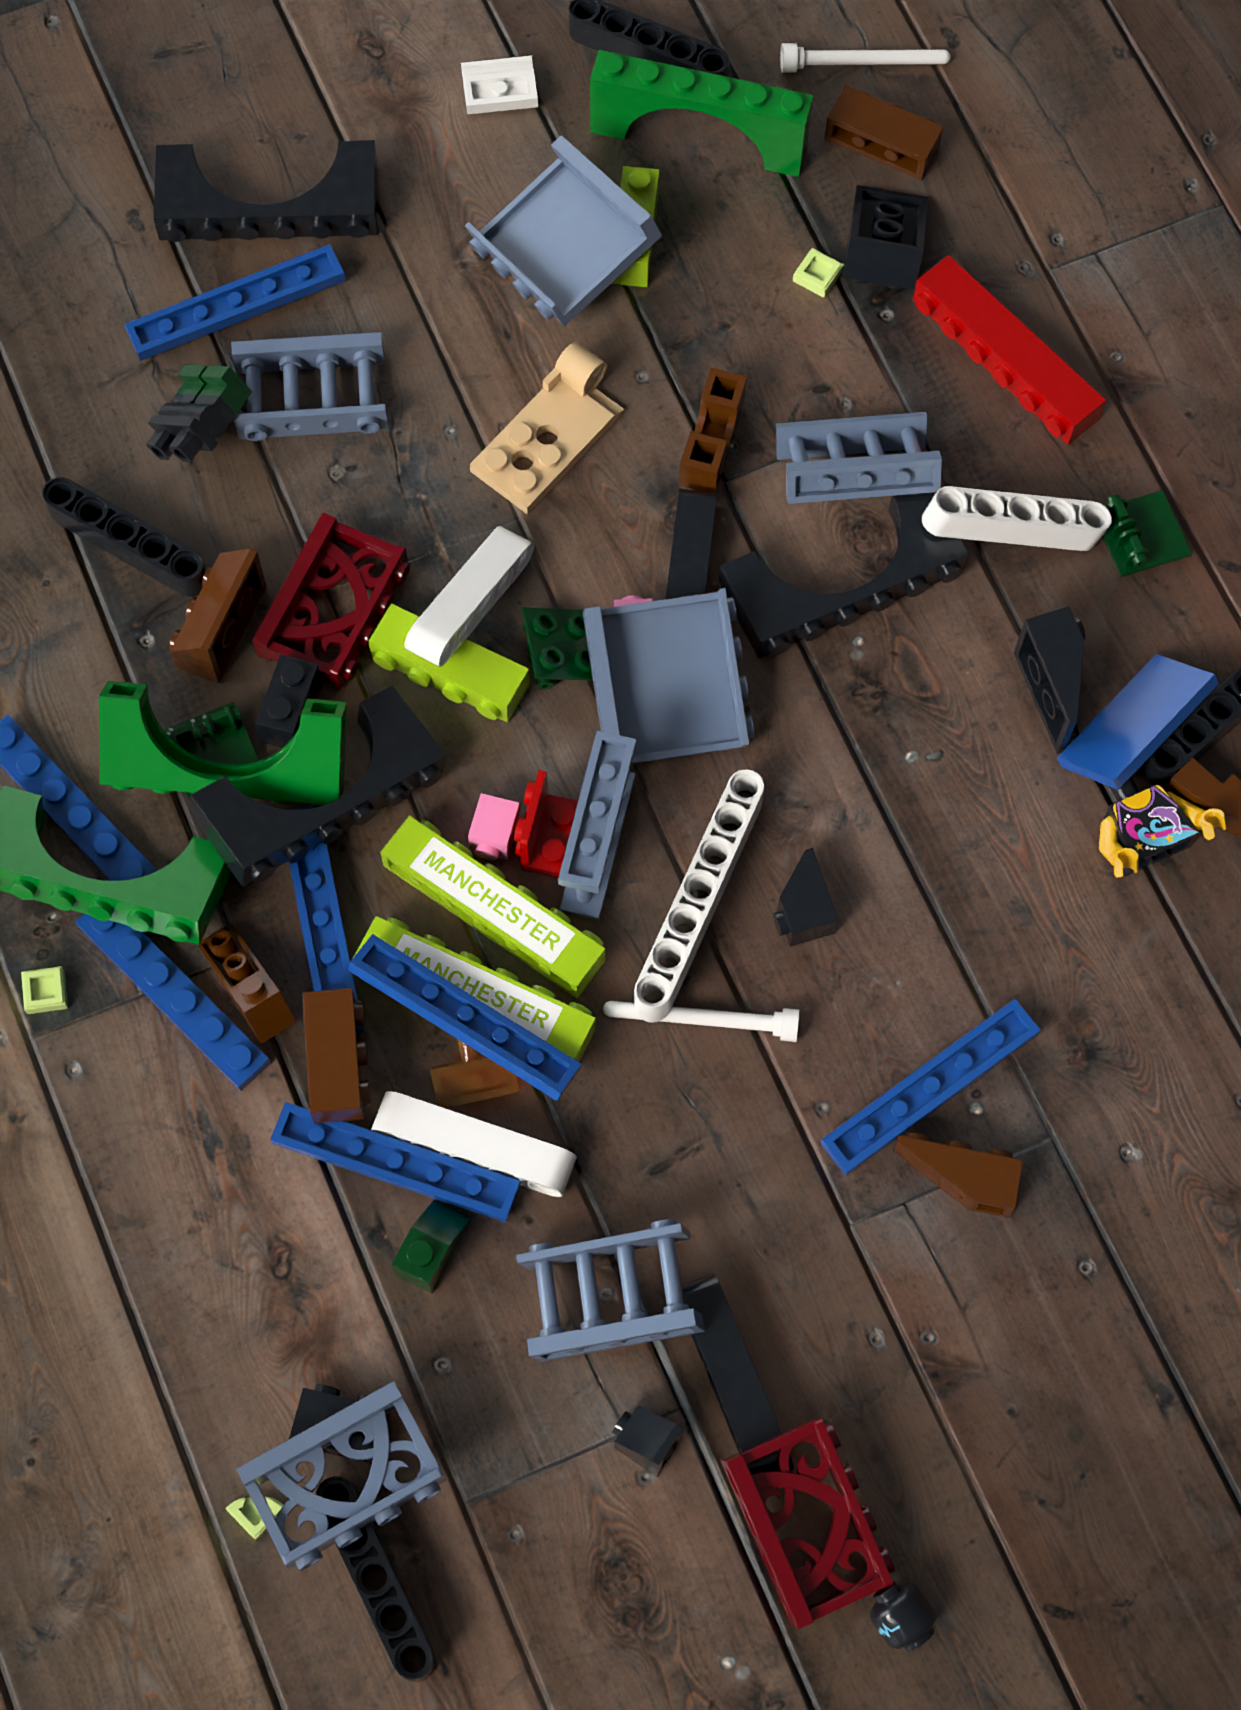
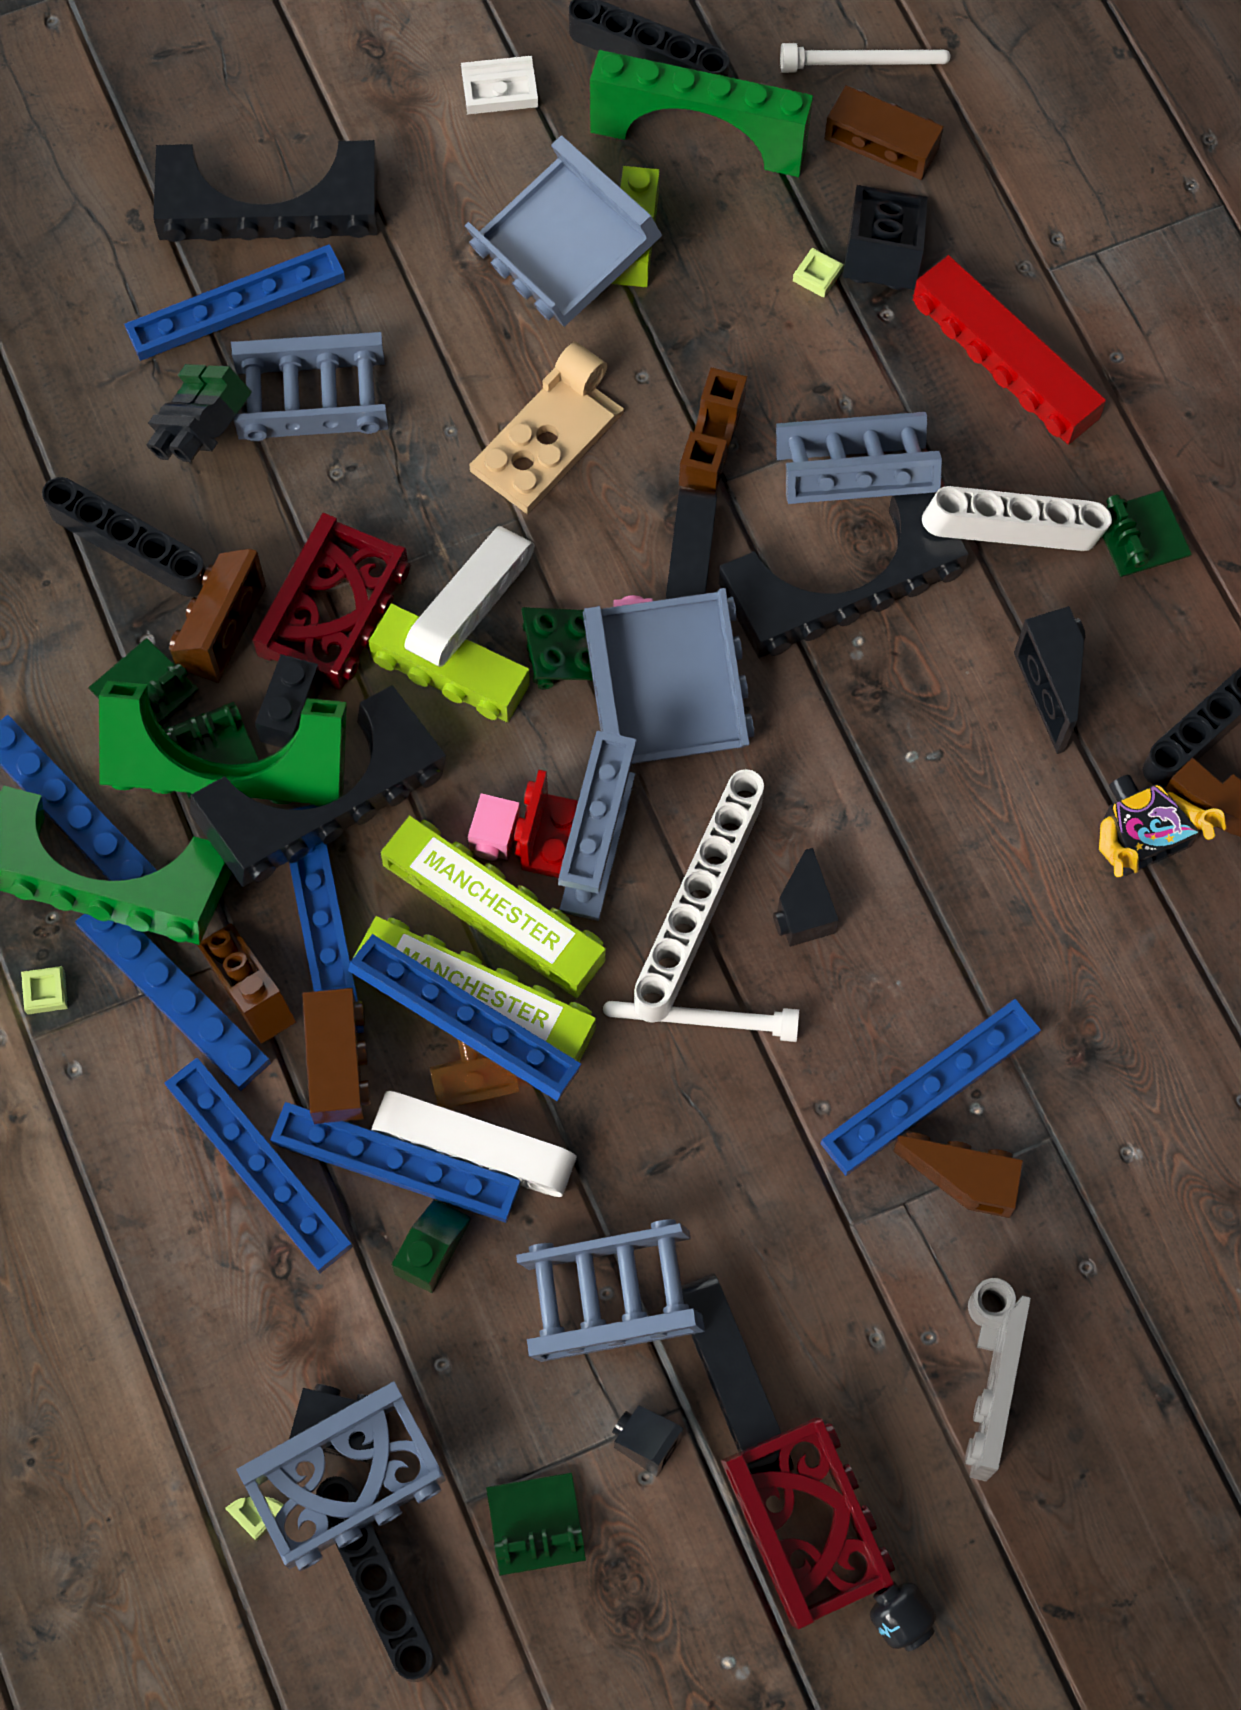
(148, 665): none -> dark green hinge
(258, 1165): none -> blue plate
(535, 1524): none -> dark green hinge
(1003, 1335): none -> light grey hinge
(1137, 721): blue tile -> none

